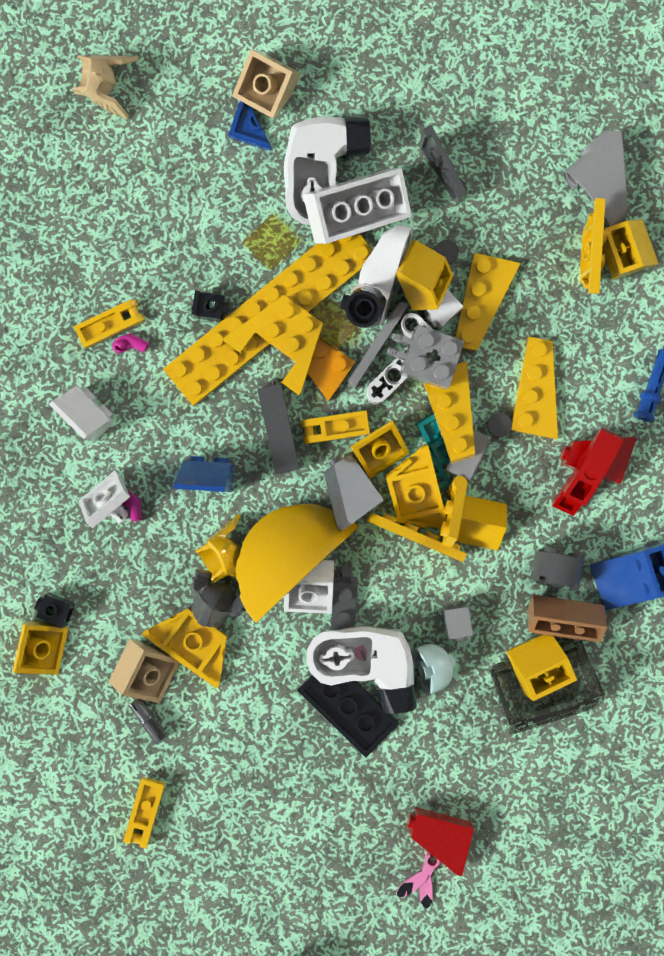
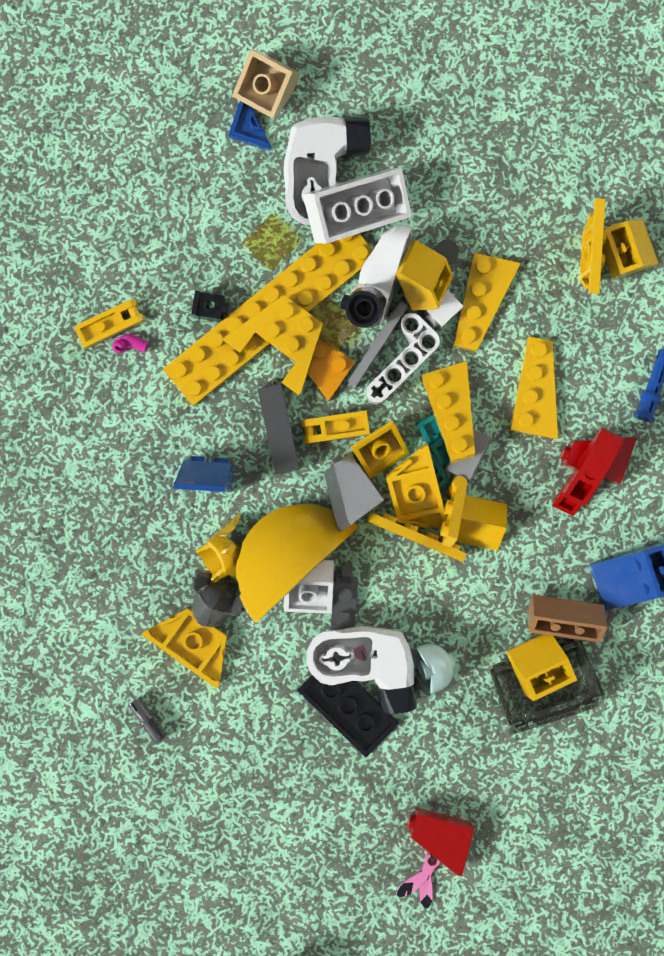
(40, 648): yellow slope -> none
(62, 607): black brick -> none
(83, 413): white slope -> none
(99, 80): tan helmet -> none
(105, 500): white tile -> none
(135, 506): dark pink arm -> none
(143, 672): tan slope -> none
(144, 811): yellow plate -> none
(423, 342): light grey hinge -> none
(442, 165): dark grey wing -> none
(457, 622): light grey brick -> none
(499, 425): dark grey tile -> none
(557, 569): dark grey brick -> none
(603, 175): light grey panel -> none

